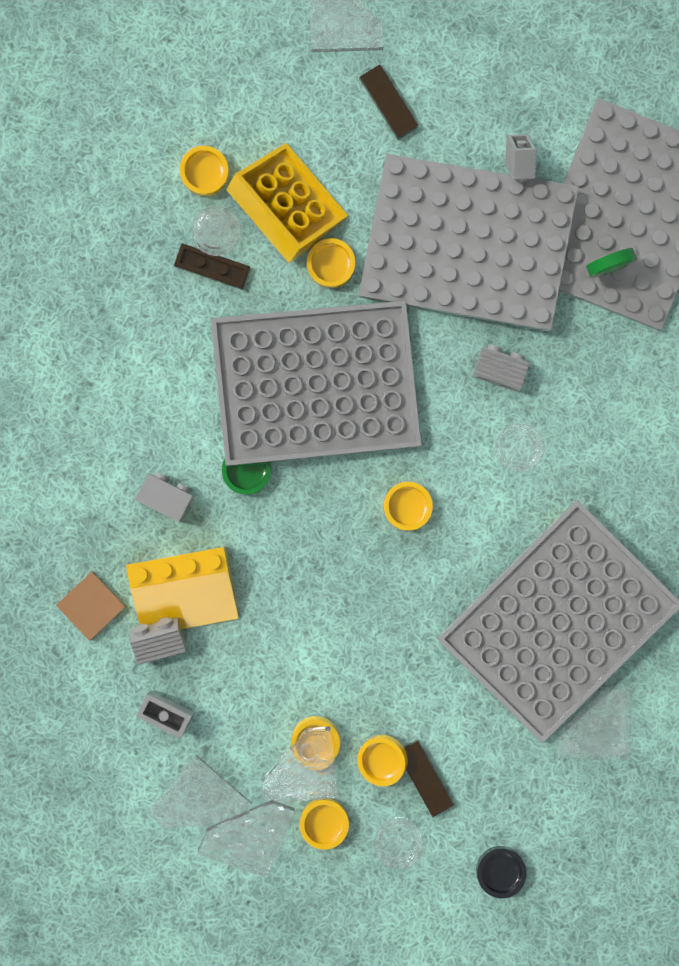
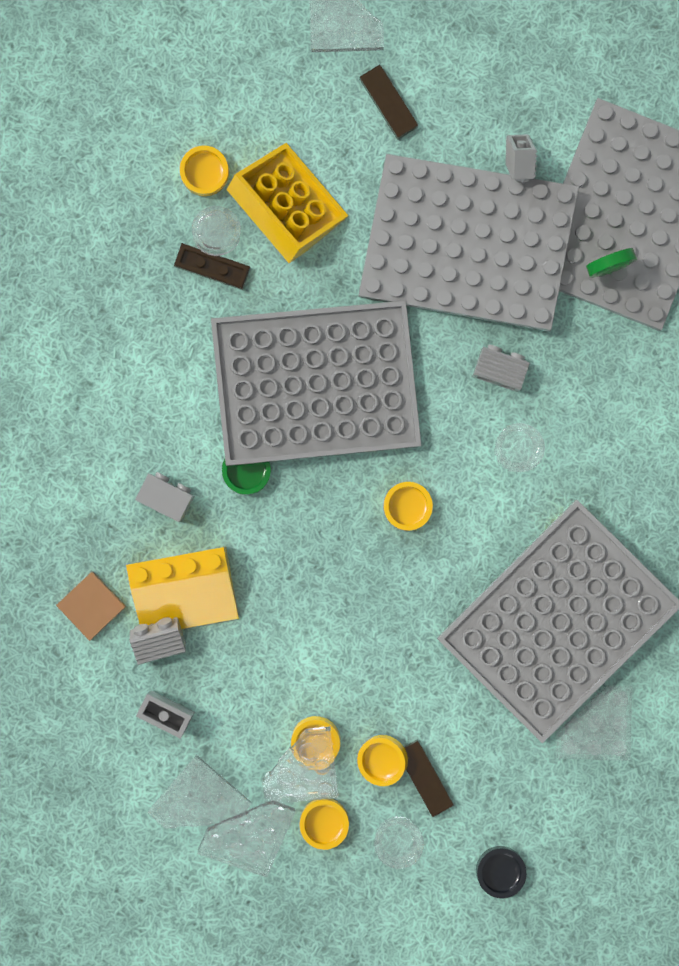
(331, 263): yellow piece -> none

